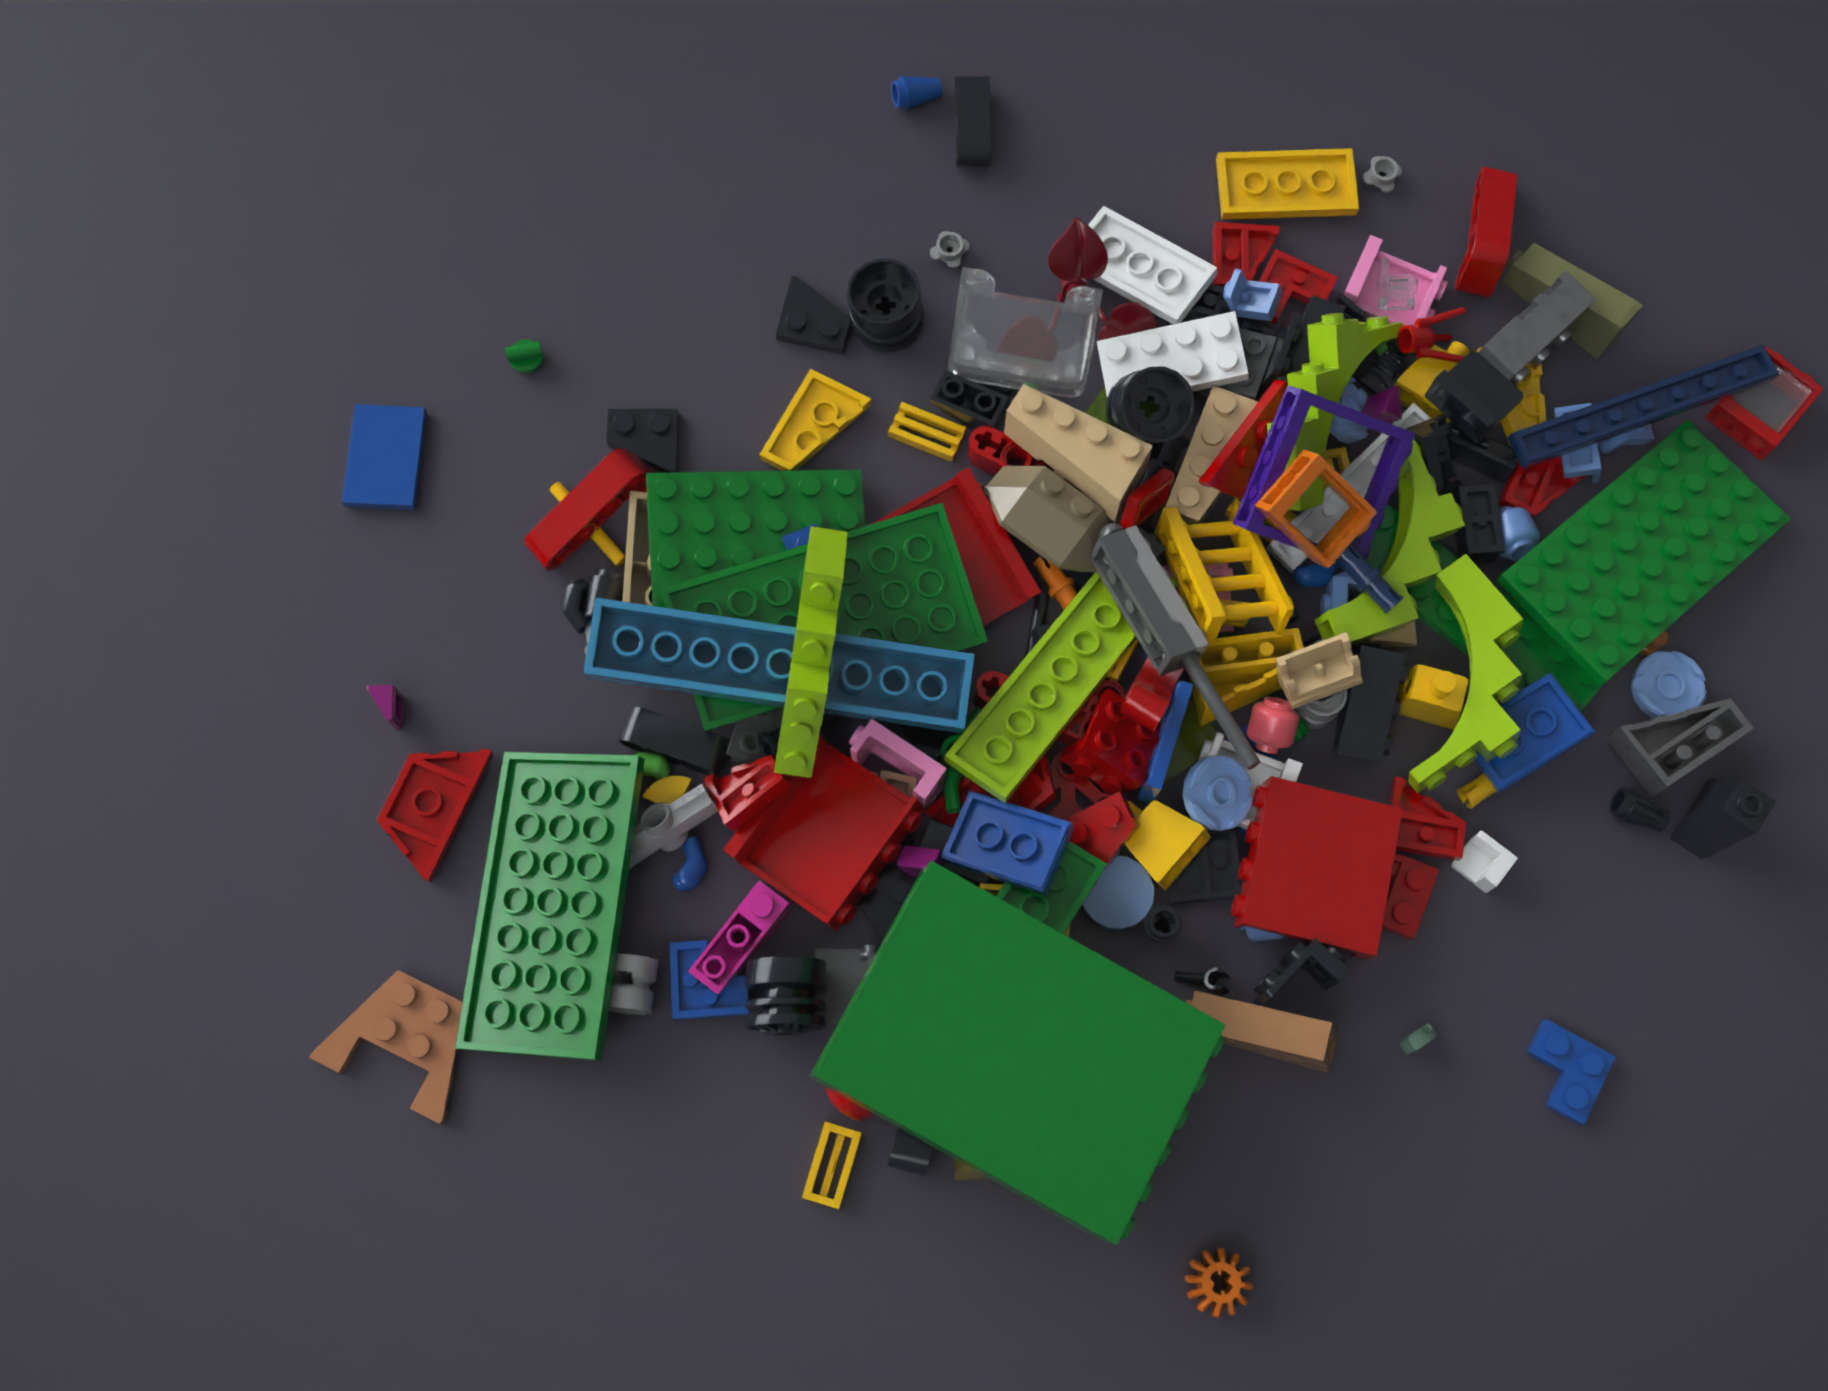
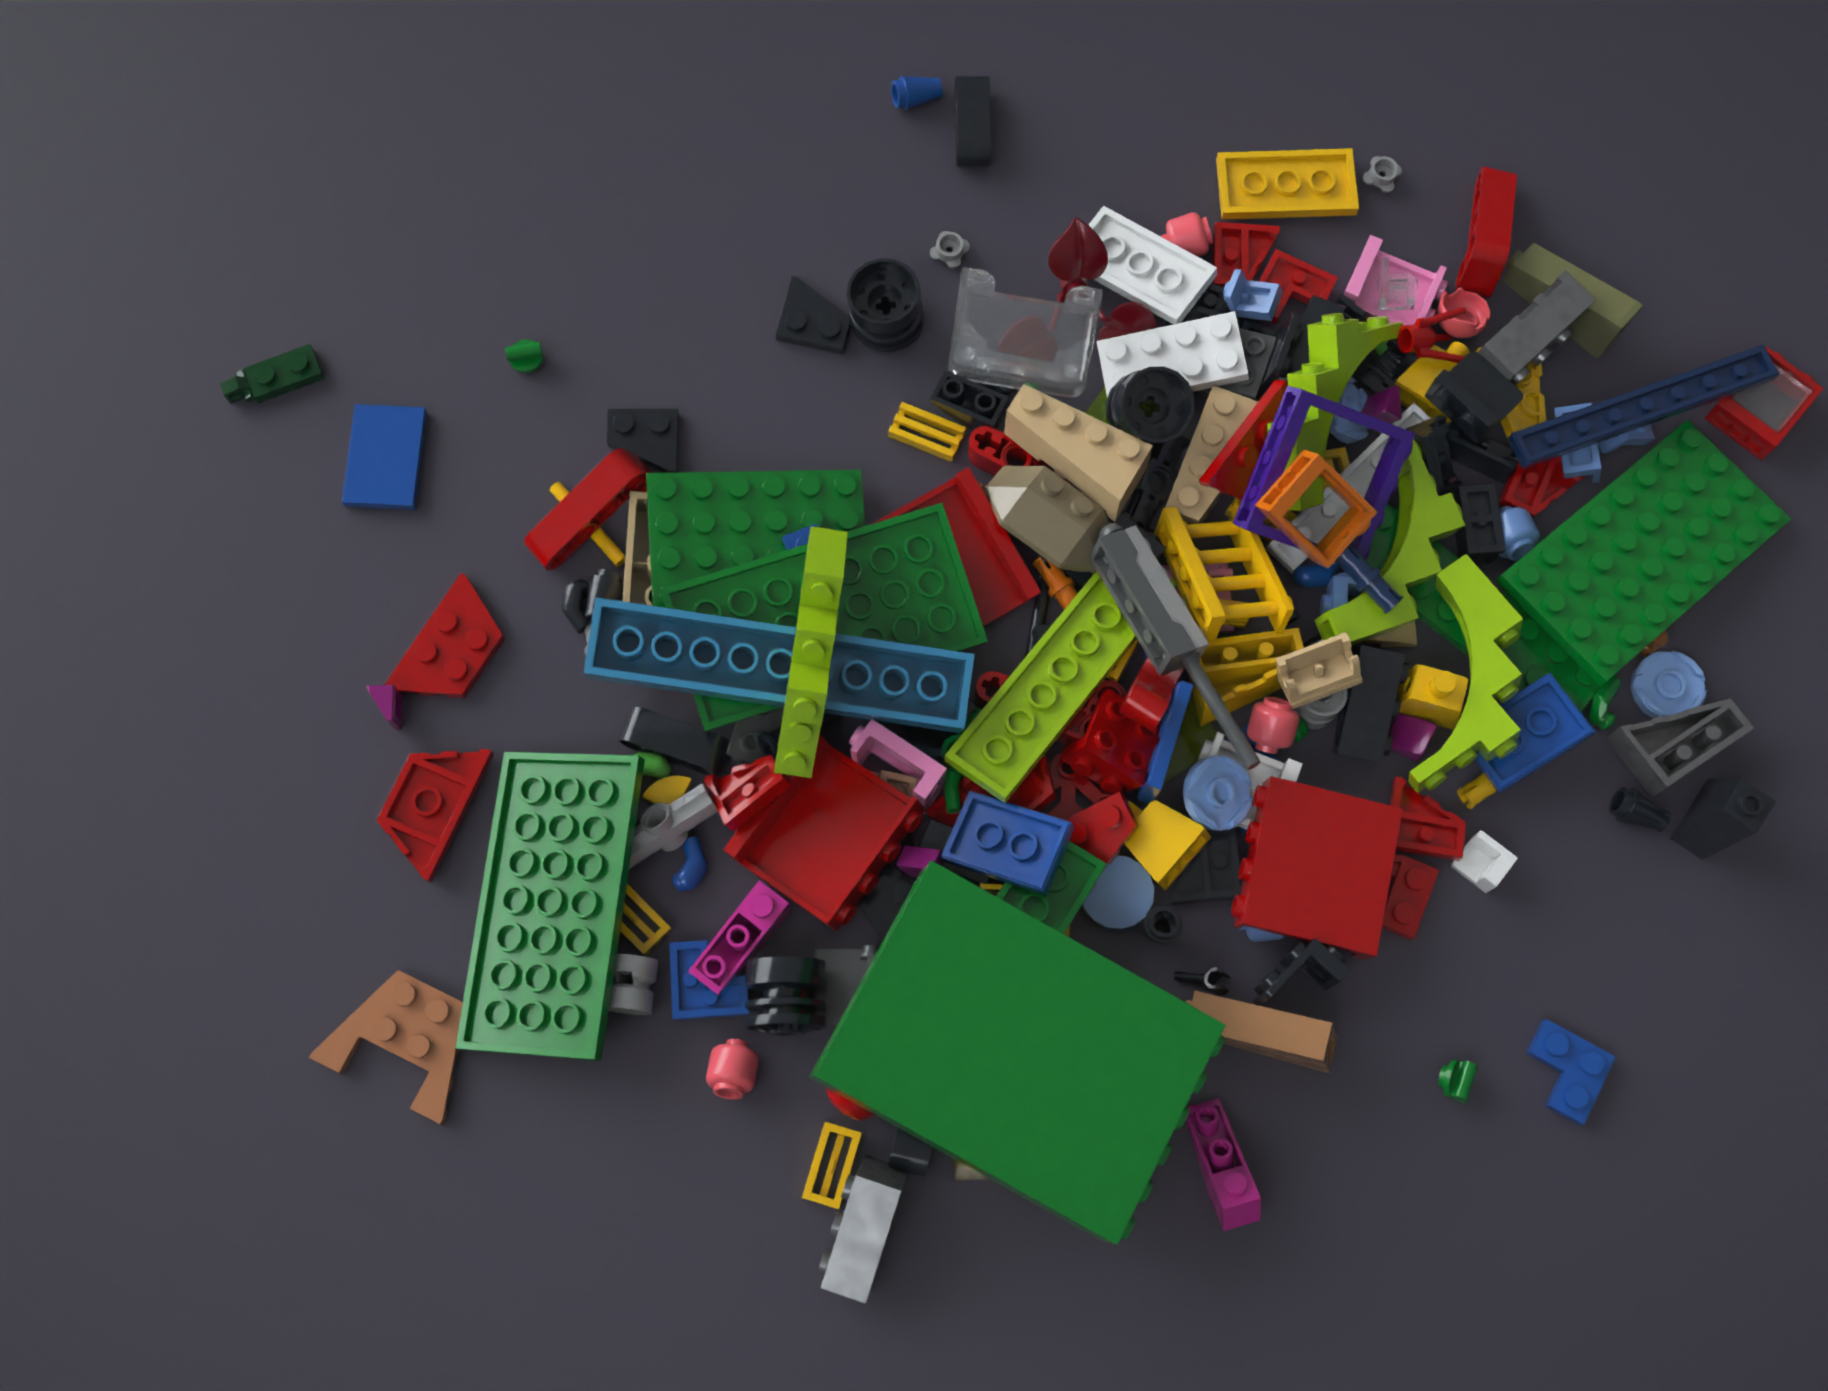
(274, 376): none -> dark green hinge
(450, 647): none -> red wing
(654, 938): none -> yellow tile
(732, 1069): none -> coral head
(812, 420): yellow wing -> none
(862, 1229): none -> flat silver wedge
(1147, 498): red tile -> none
(1189, 233): none -> coral head
(1223, 1166): none -> dark pink slope
(1231, 1279): orange gear -> none
(1411, 736): none -> magenta slope
(1418, 1038): sand green tile -> none
(1457, 1079): none -> green plate
(1472, 322): none -> coral hair
(1601, 700): none -> green arm

